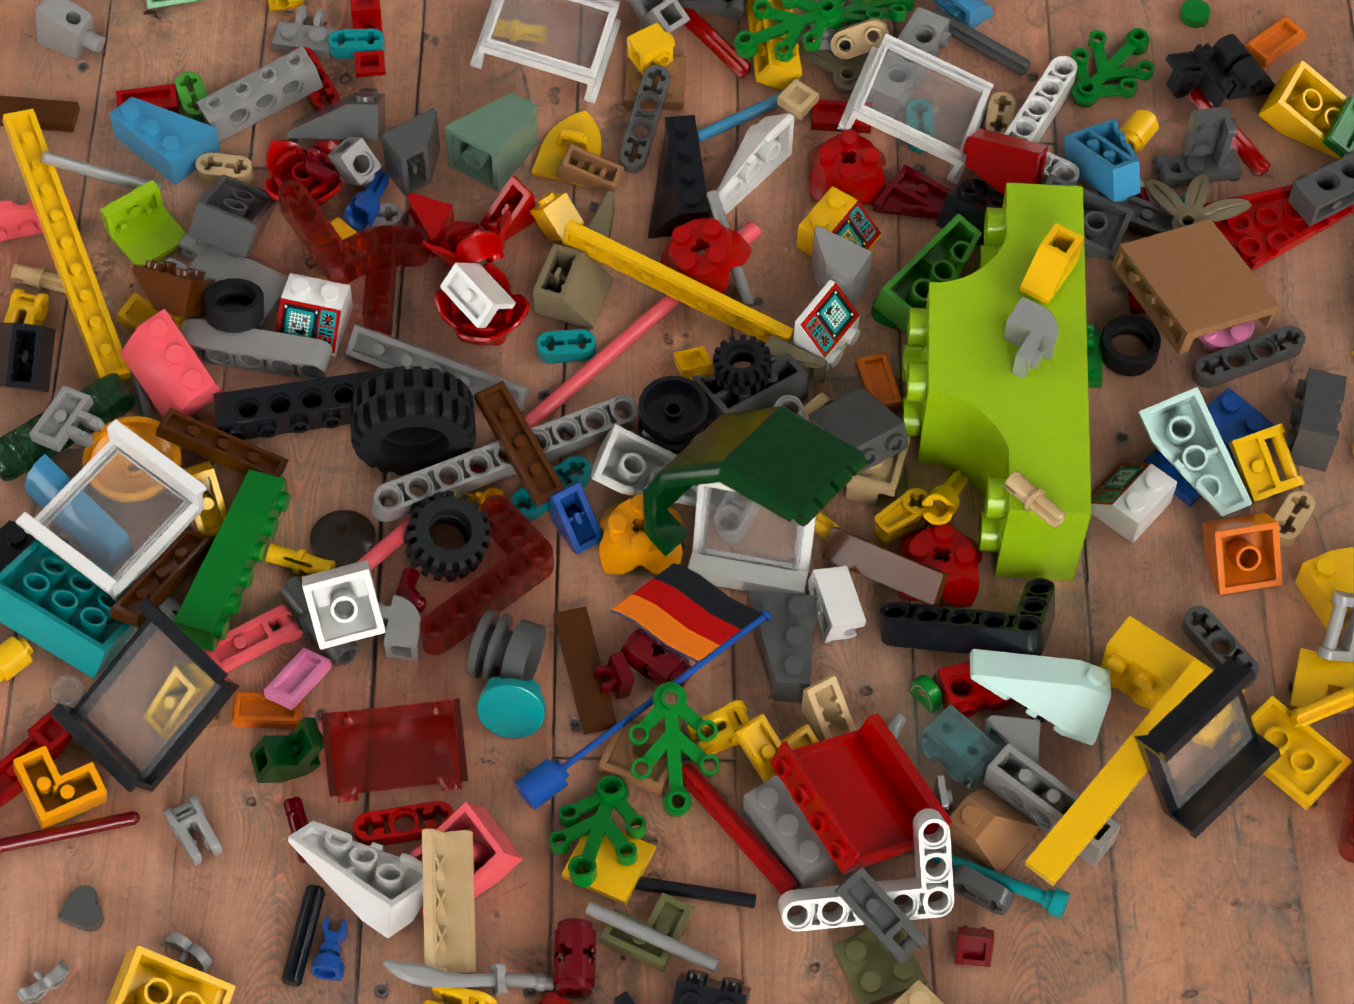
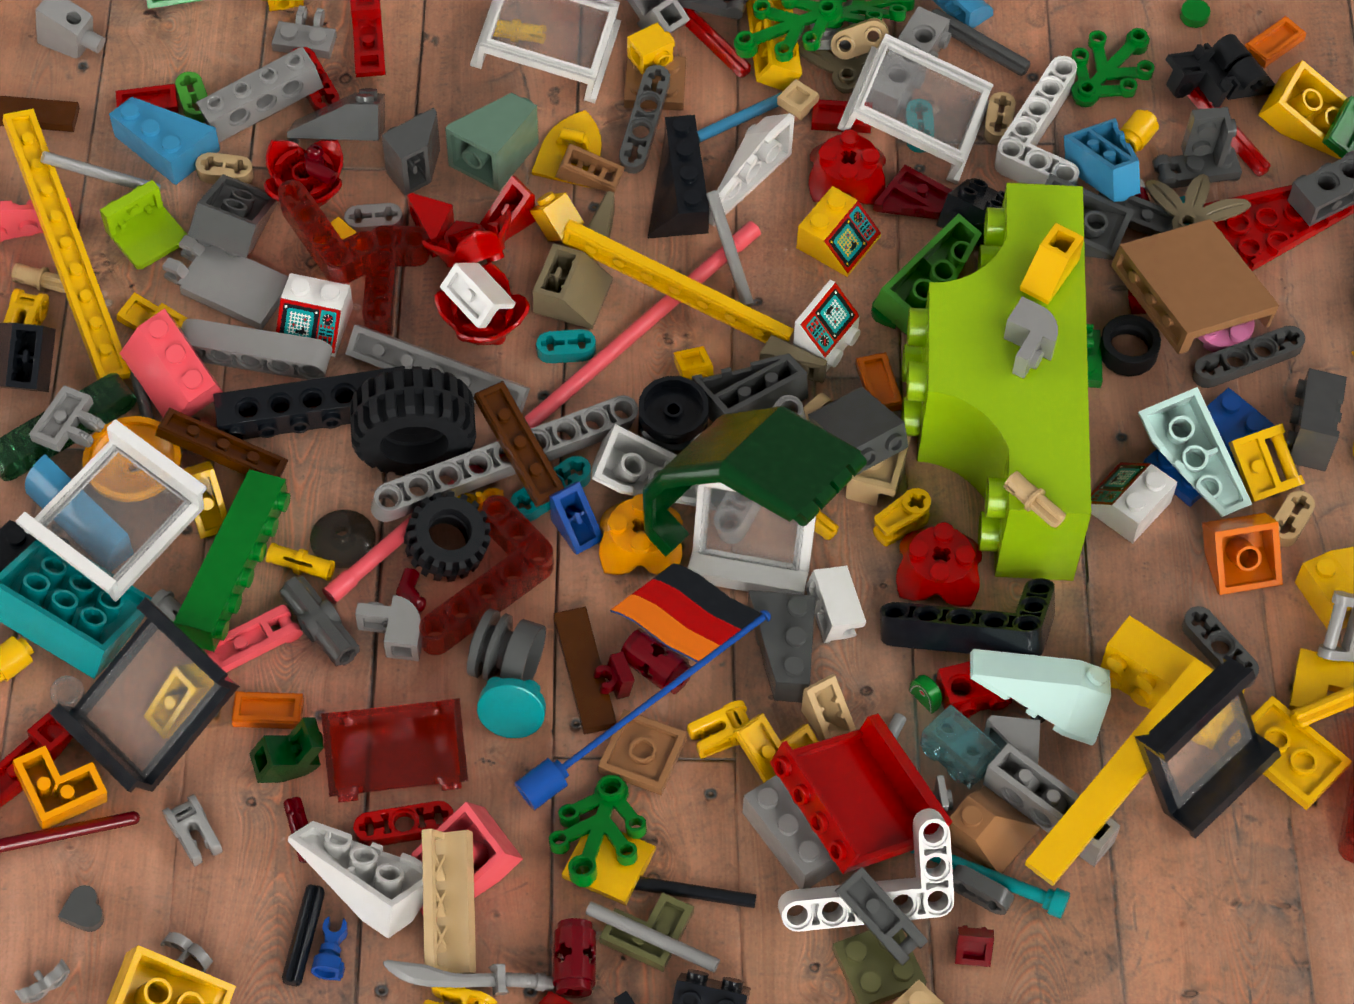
(162, 576): reddish brown tile -> none
(173, 288): reddish brown slope -> none
(233, 319): black tyre -> none
(297, 678): bright pink tile -> none
(343, 158): light grey brick -> none
(343, 604): white slope -> none
(354, 41): teal beam -> none
(365, 205): blue piece -> none
(673, 742): green plant -> none
(722, 250): red brick -> none
(738, 830): red axle -> none
(740, 351): black tyre -> none
(841, 262): light grey slope -> none
(885, 566): reddish brown tile -> none
(943, 500): yellow piece -> none
(1004, 159): red slope -> none

